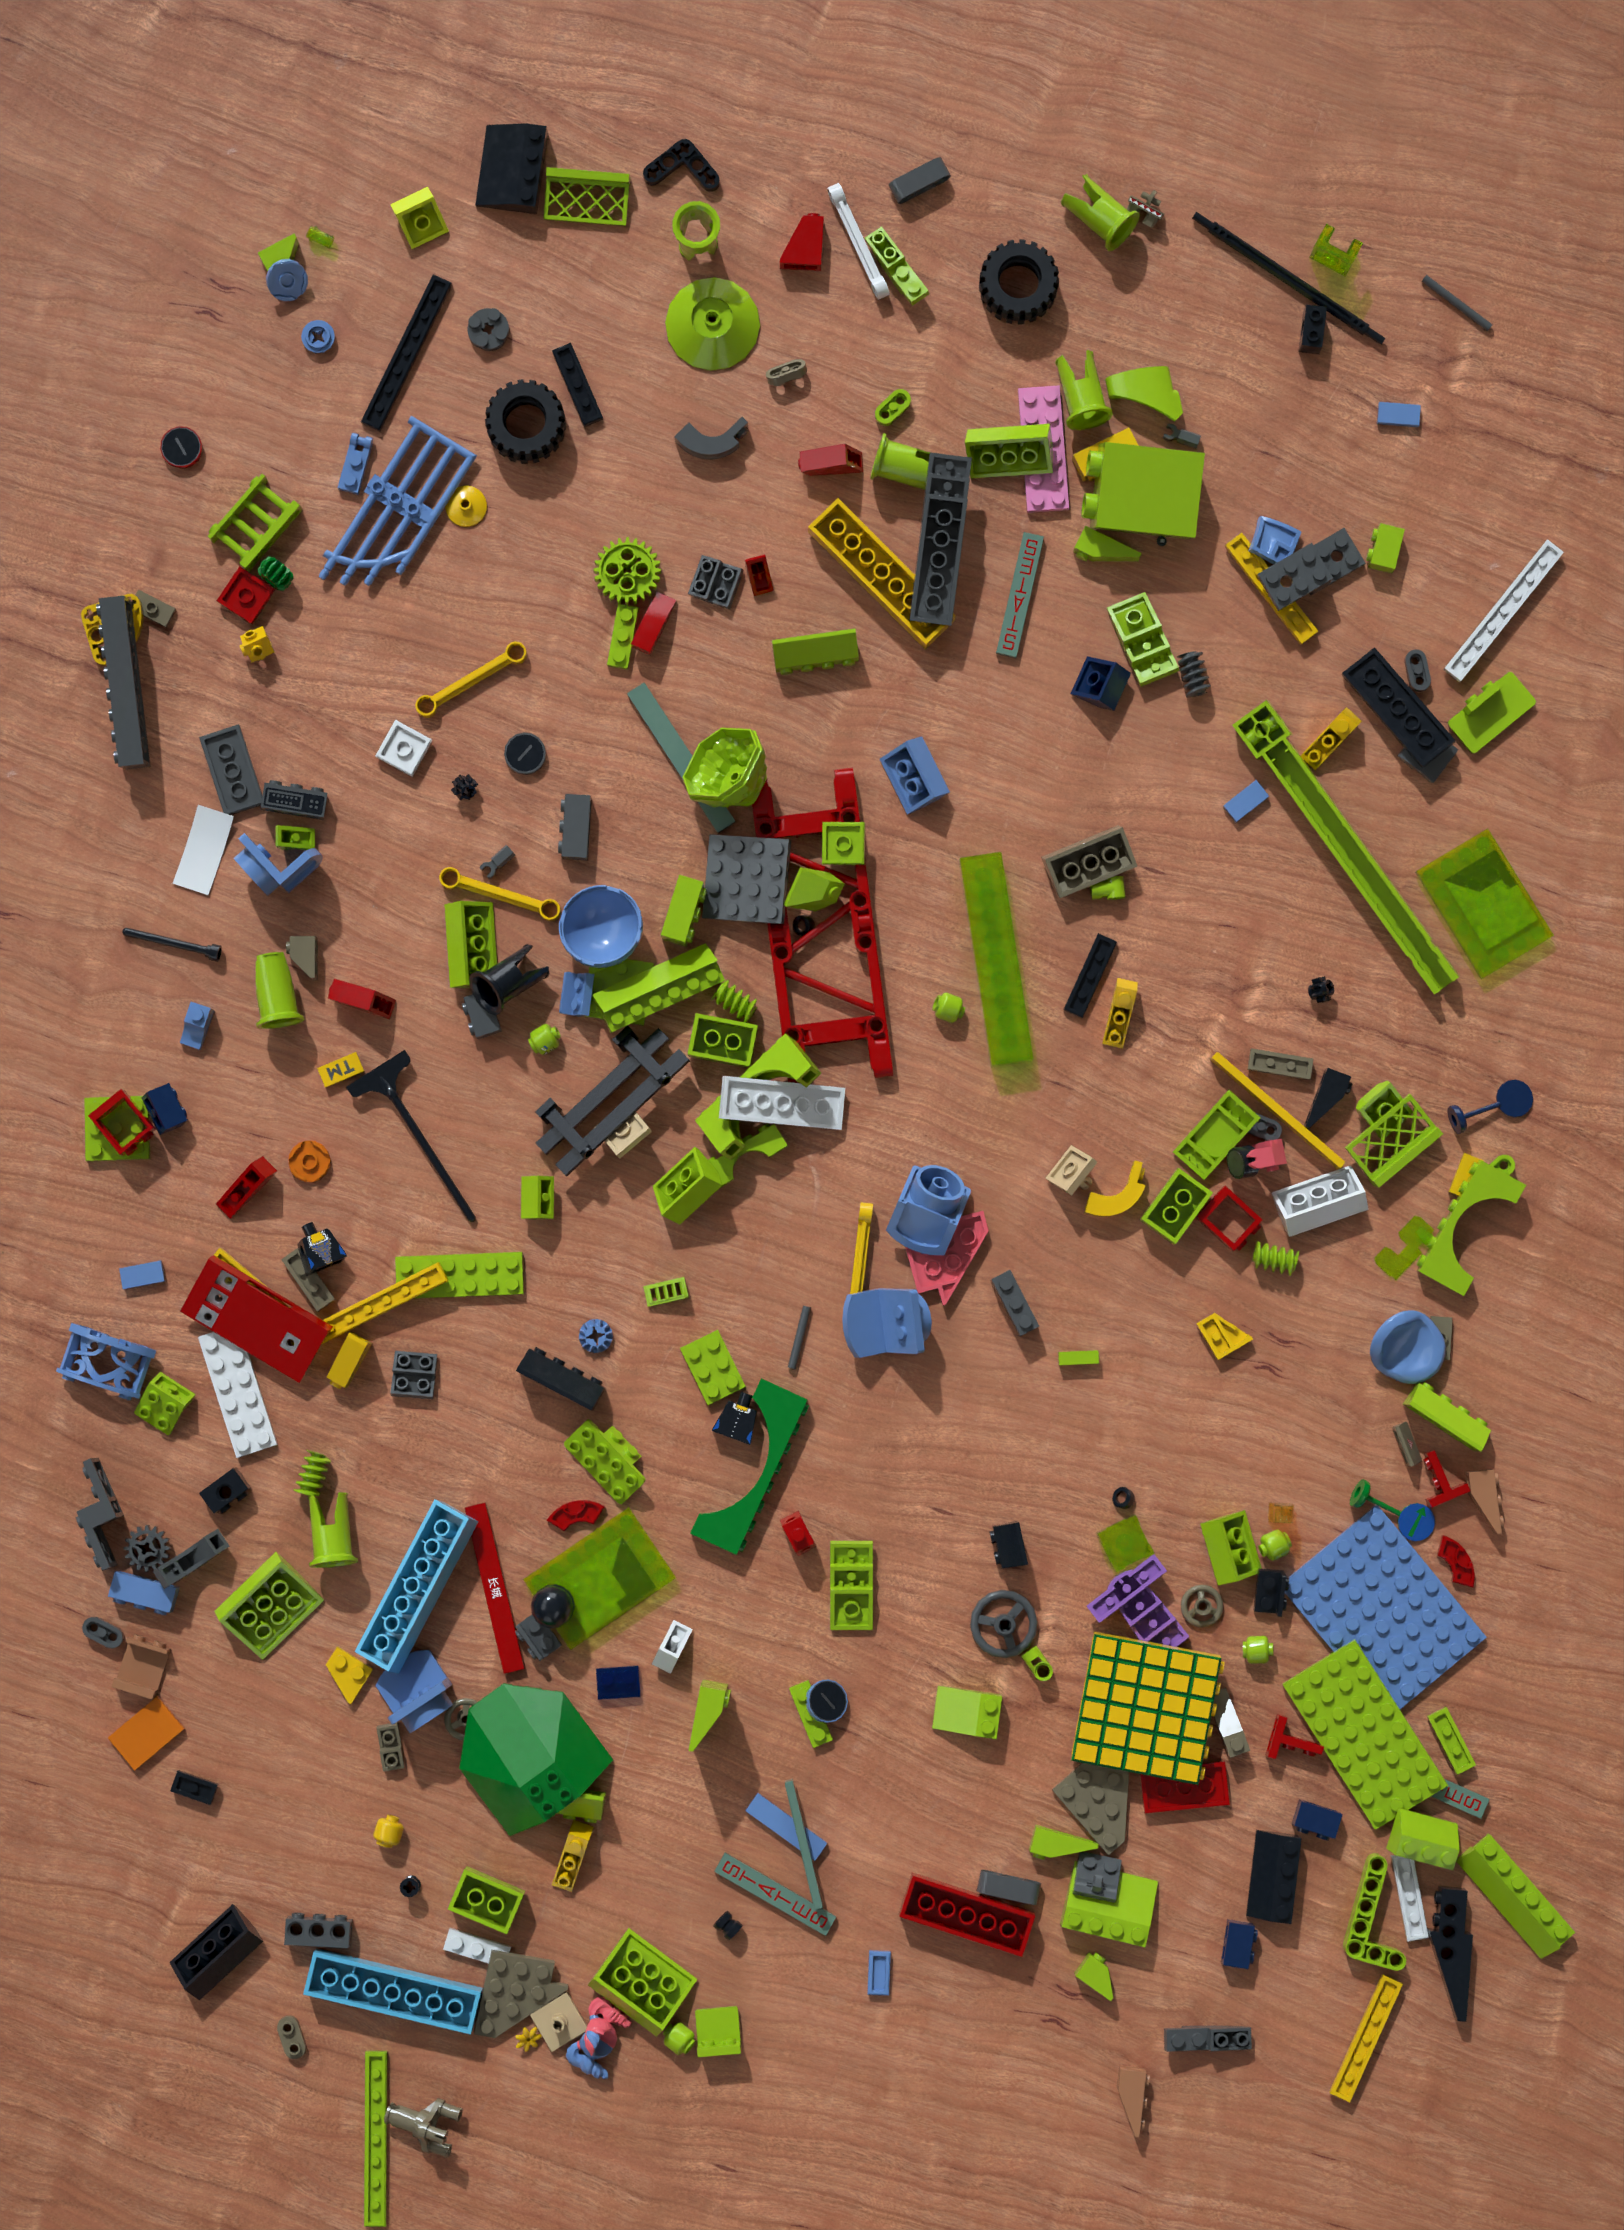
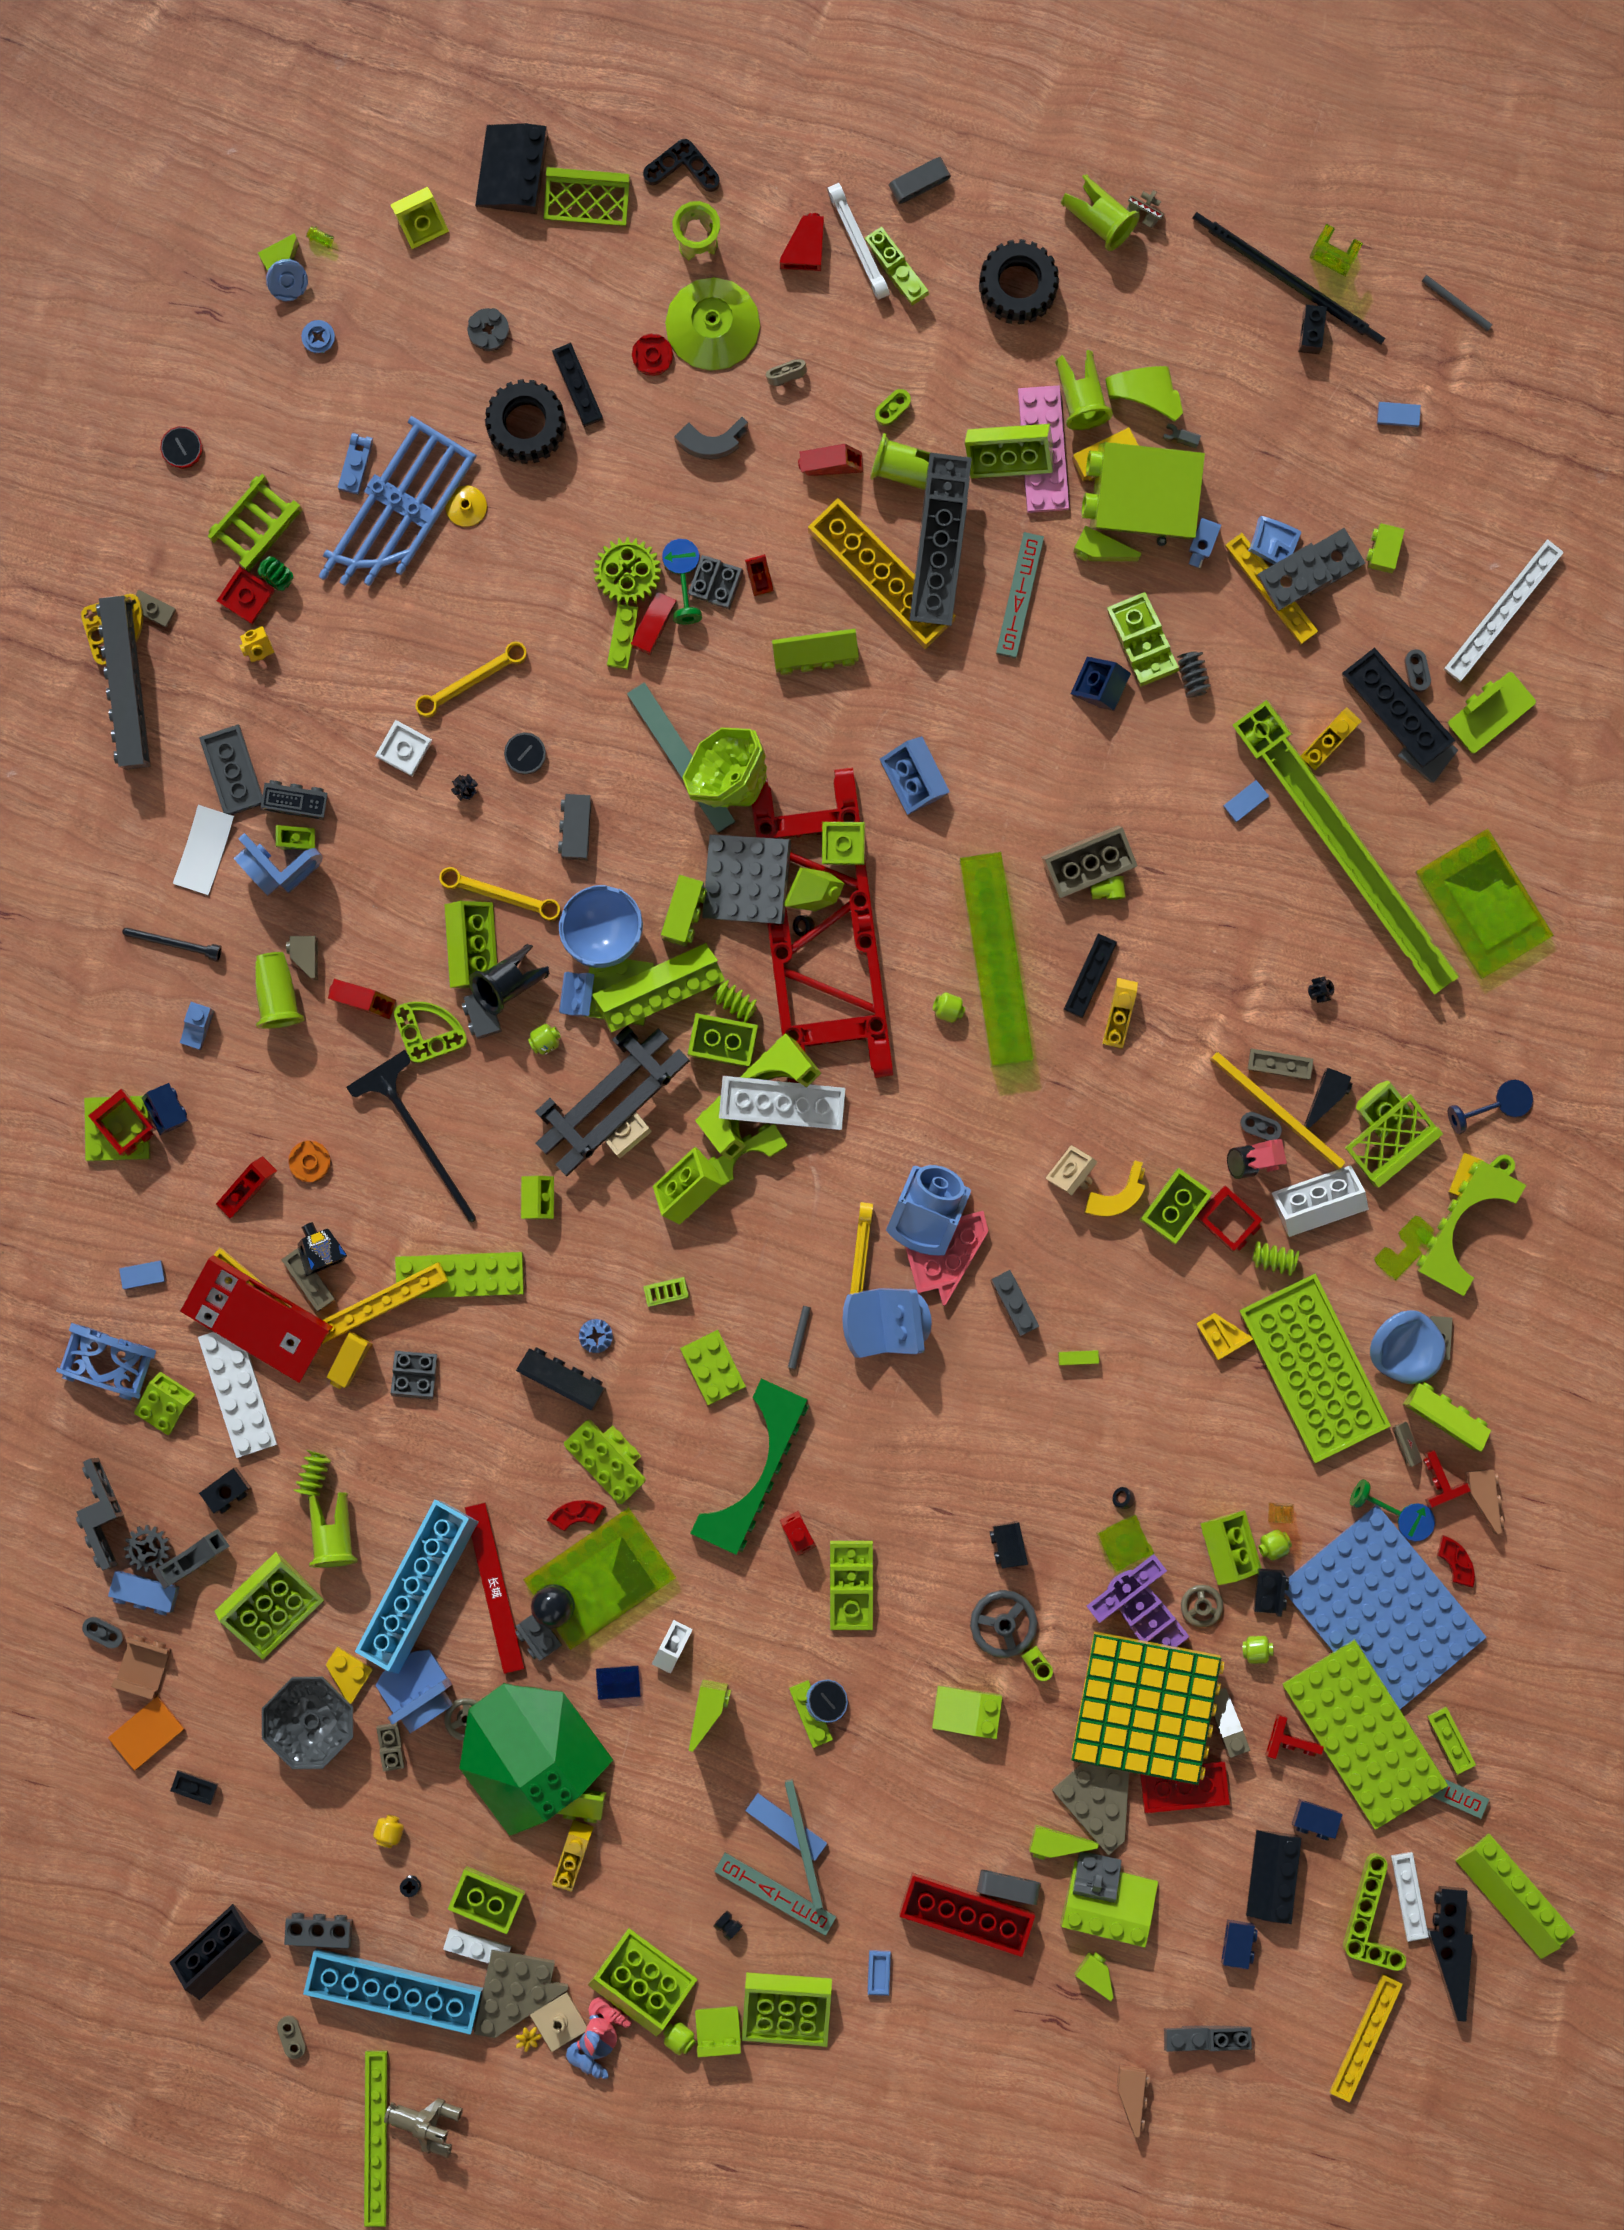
(307, 1722): none -> dark grey rock
(340, 1069): yellow tile -> none
(406, 353): black tile -> none
(418, 1041): none -> lime beam
(498, 860): dark grey bar -> none
(652, 354): none -> red tile
(681, 558): none -> piece
(737, 1419): black torso -> none
(786, 2009): none -> lime slope
(1206, 532): none -> medium blue torso
(1216, 1134): lime slope -> none
(1314, 1368): none -> lime plate
(1424, 1839): lime slope -> none

